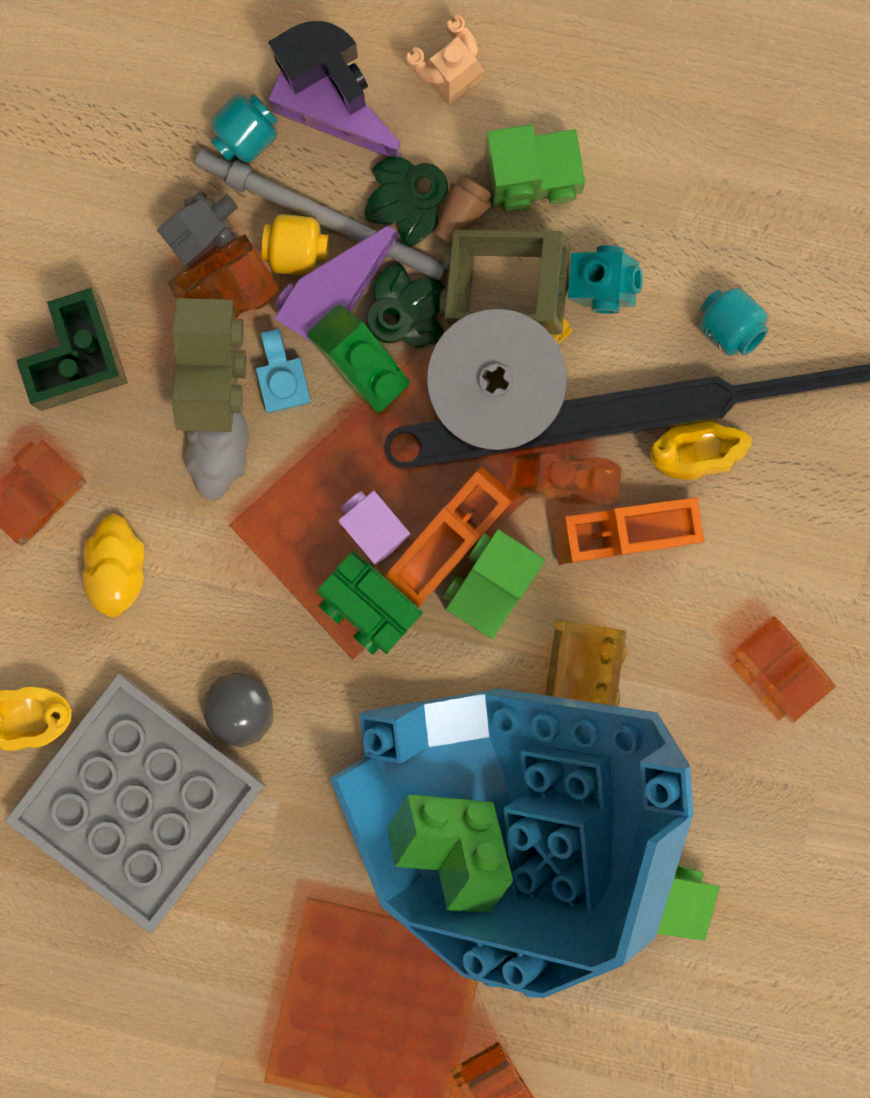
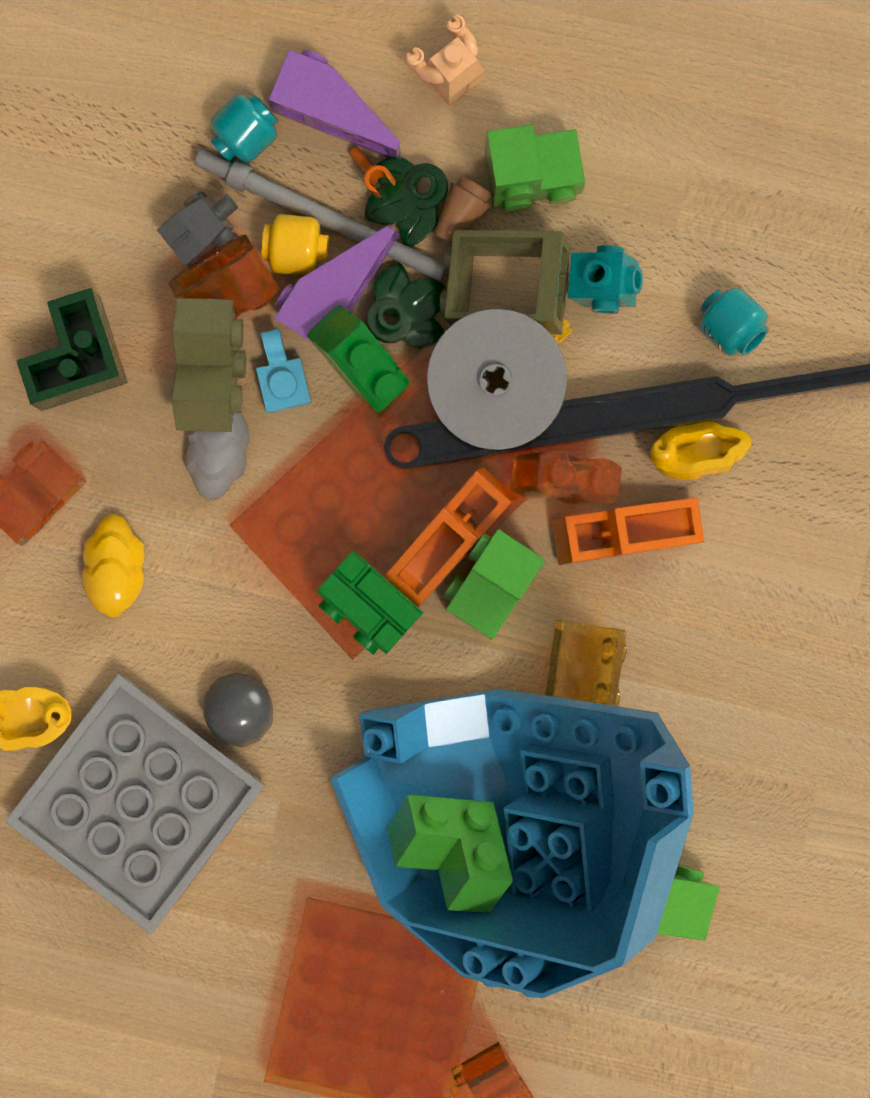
(317, 51): black brick -> none
(371, 172): none -> orange hand
(373, 526): lavender brick -> none
(781, 670): clear orange brick -> none

